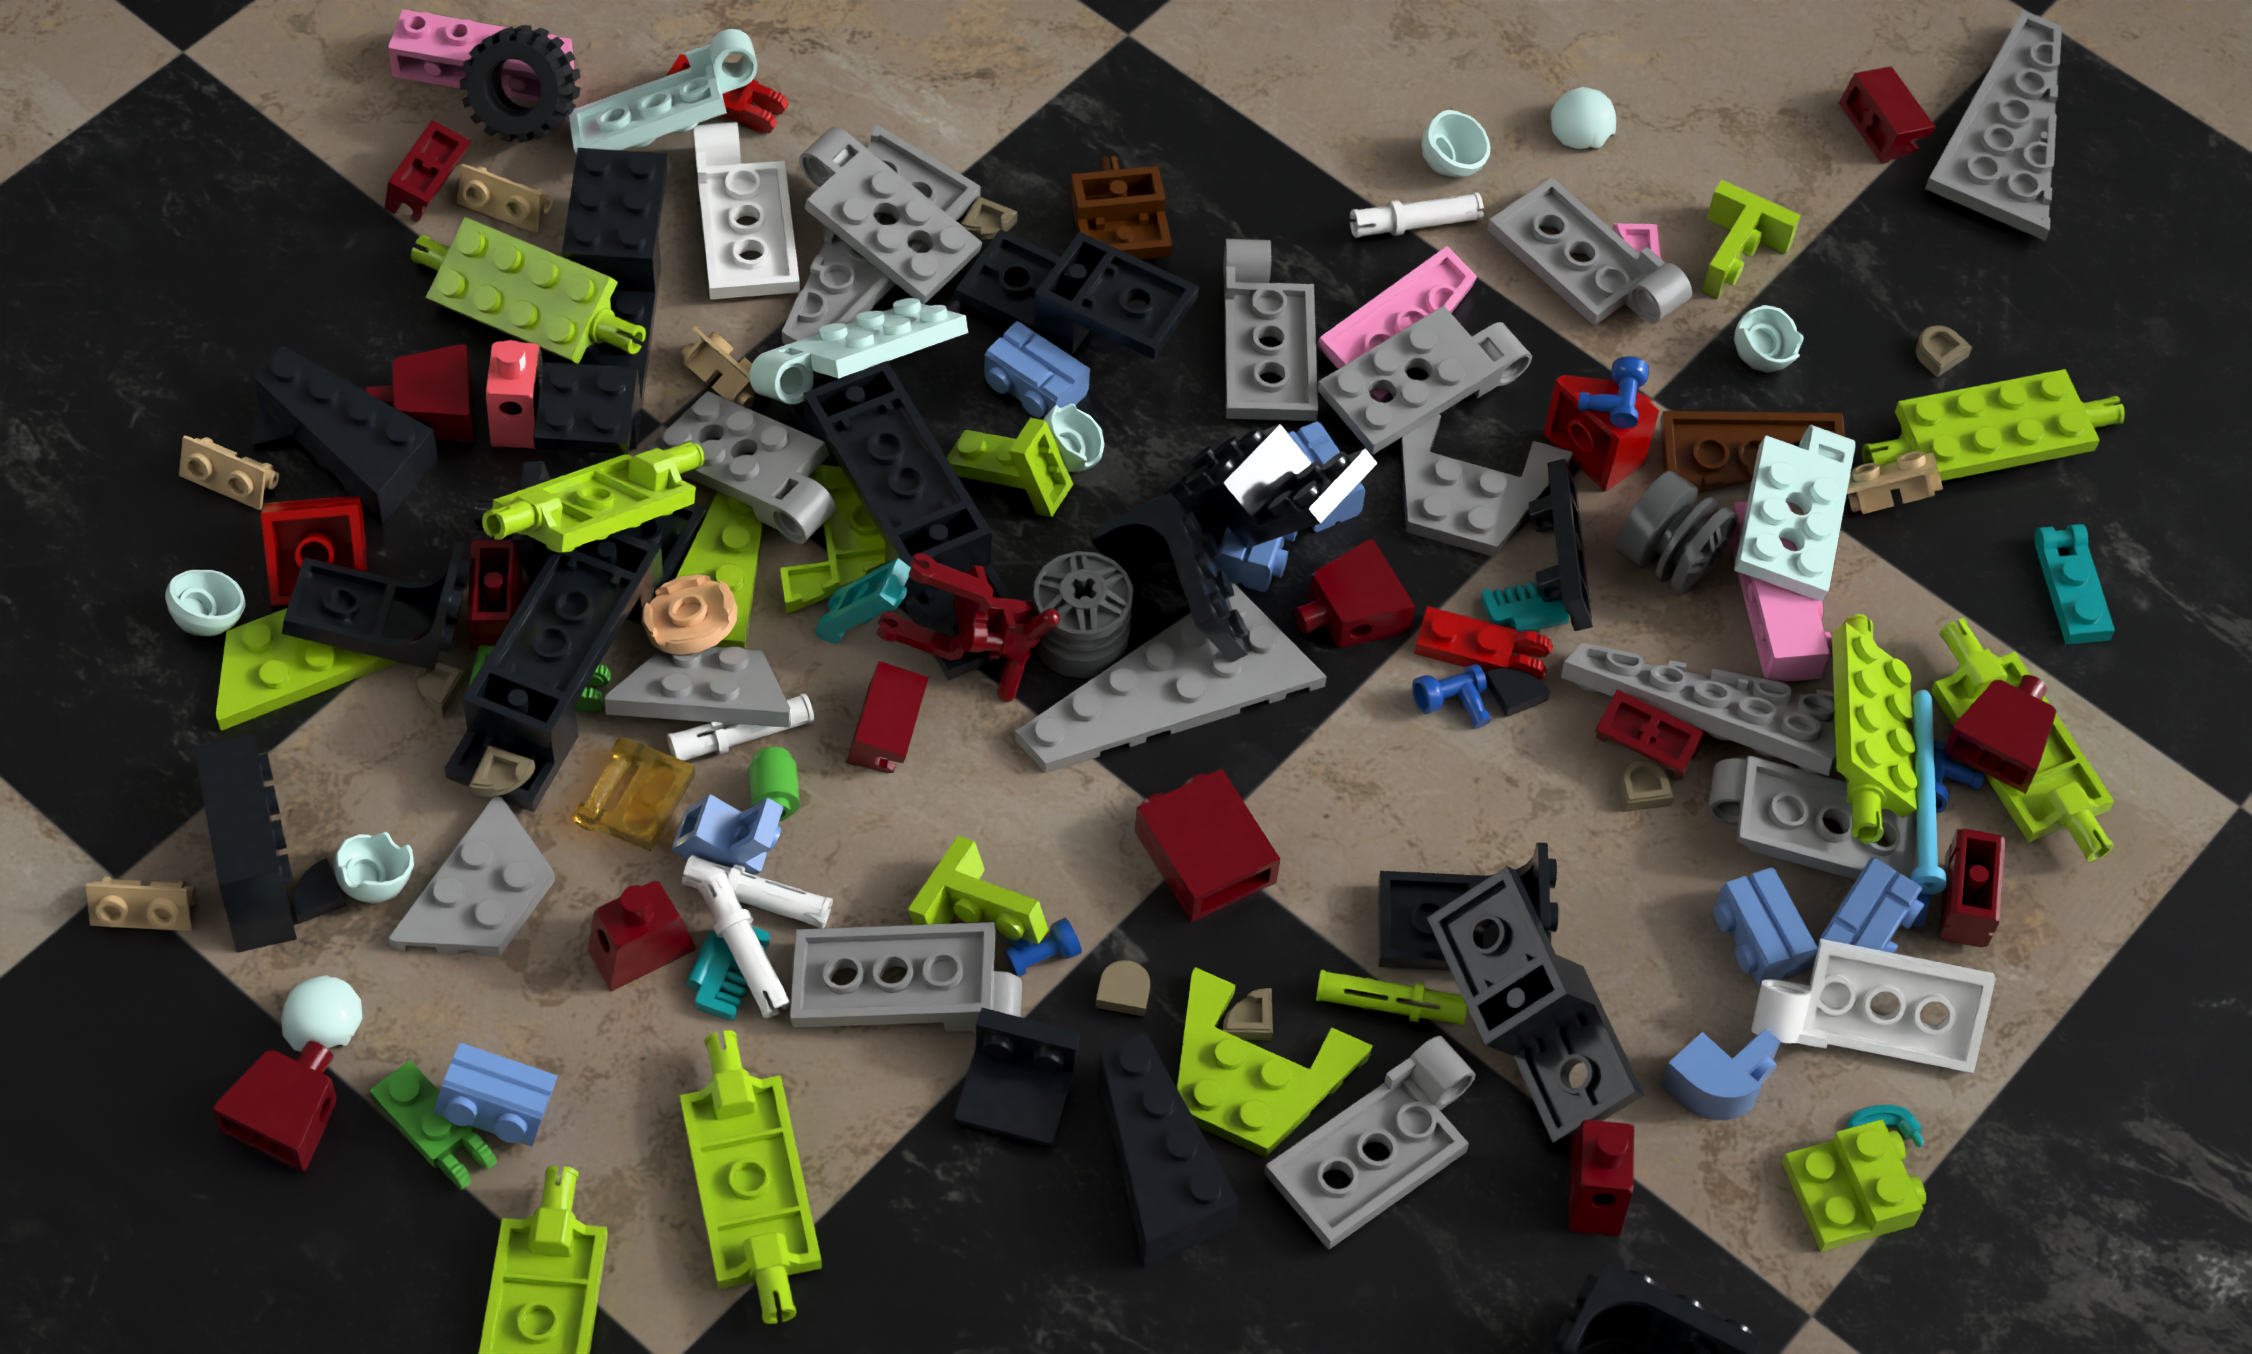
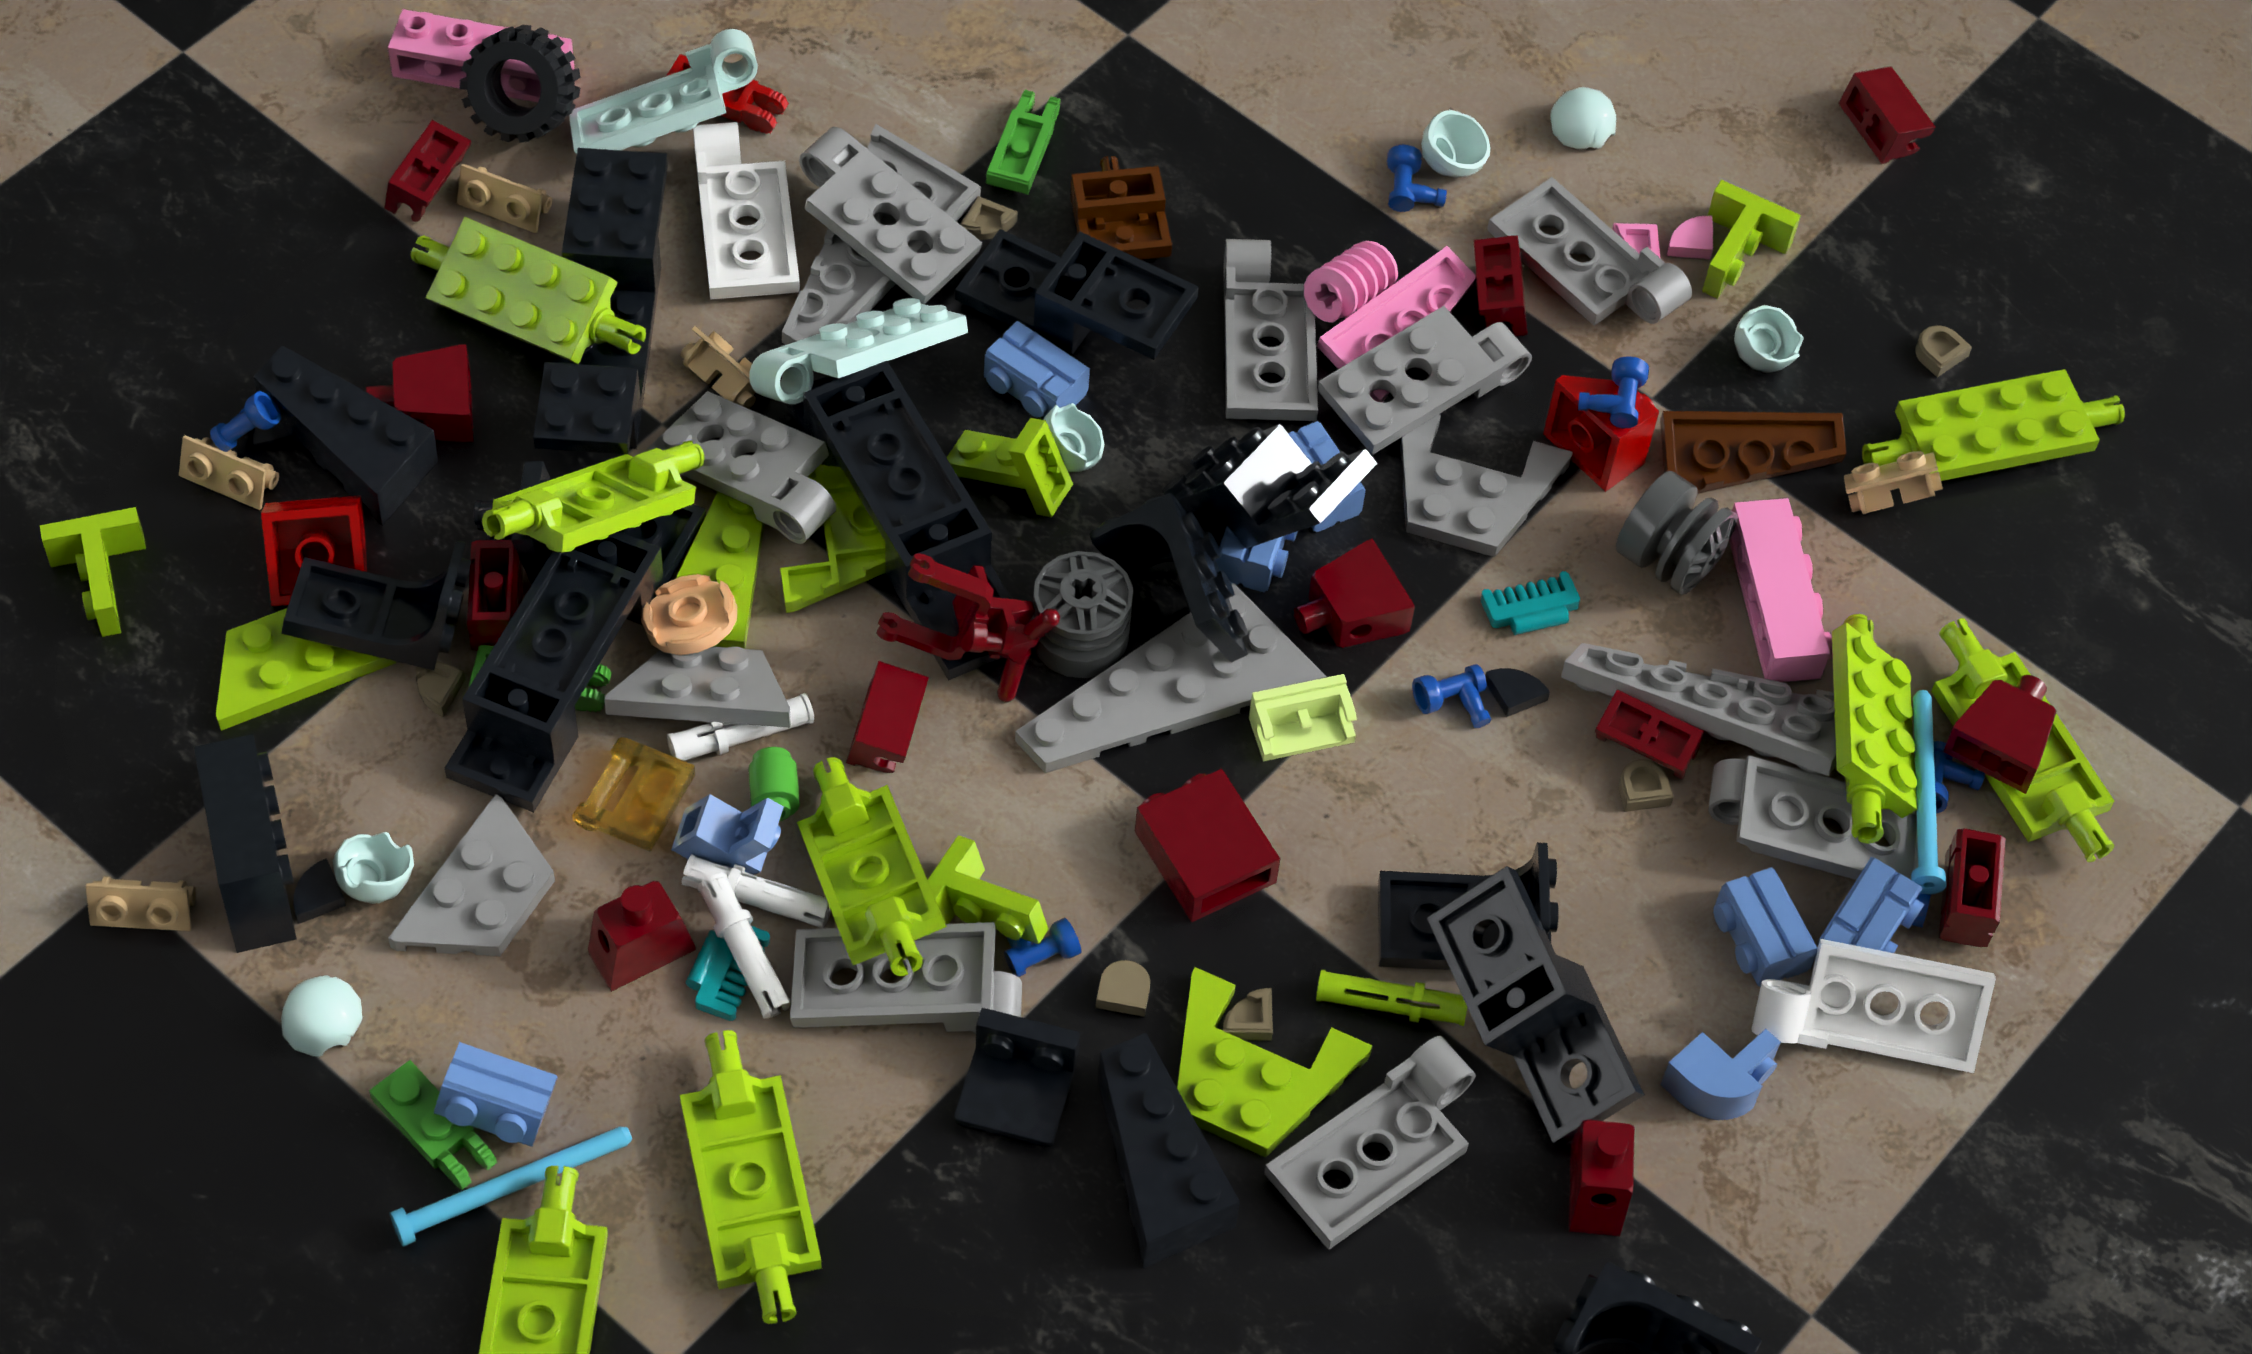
(89, 544): none -> lime bracket
(204, 602): light aqua piece -> none
(258, 412): none -> blue piece
(281, 1105): dark red torso -> none
(486, 1192): none -> medium azure bar
(500, 773): dark tan tile -> none
(513, 377): coral torso -> none
(864, 600): teal plate -> none
(869, 871): none -> lime plate
(1022, 145): none -> bright green hinge
(1302, 717): none -> yellowish green hinge
(1350, 281): none -> bright pink piece
(1401, 217): white pin -> none
(1404, 162): none -> blue piece
(1474, 641): red hinge -> none
(1501, 282): none -> dark red hinge
(1568, 578): black hinge -> none
(1693, 239): none -> bright pink tile
(1816, 481): light aqua hinge -> none
(1855, 1185): lime plate -> none
(1893, 1117): teal piece -> none
(2007, 137): light grey wing -> none
(2074, 584): teal plate -> none

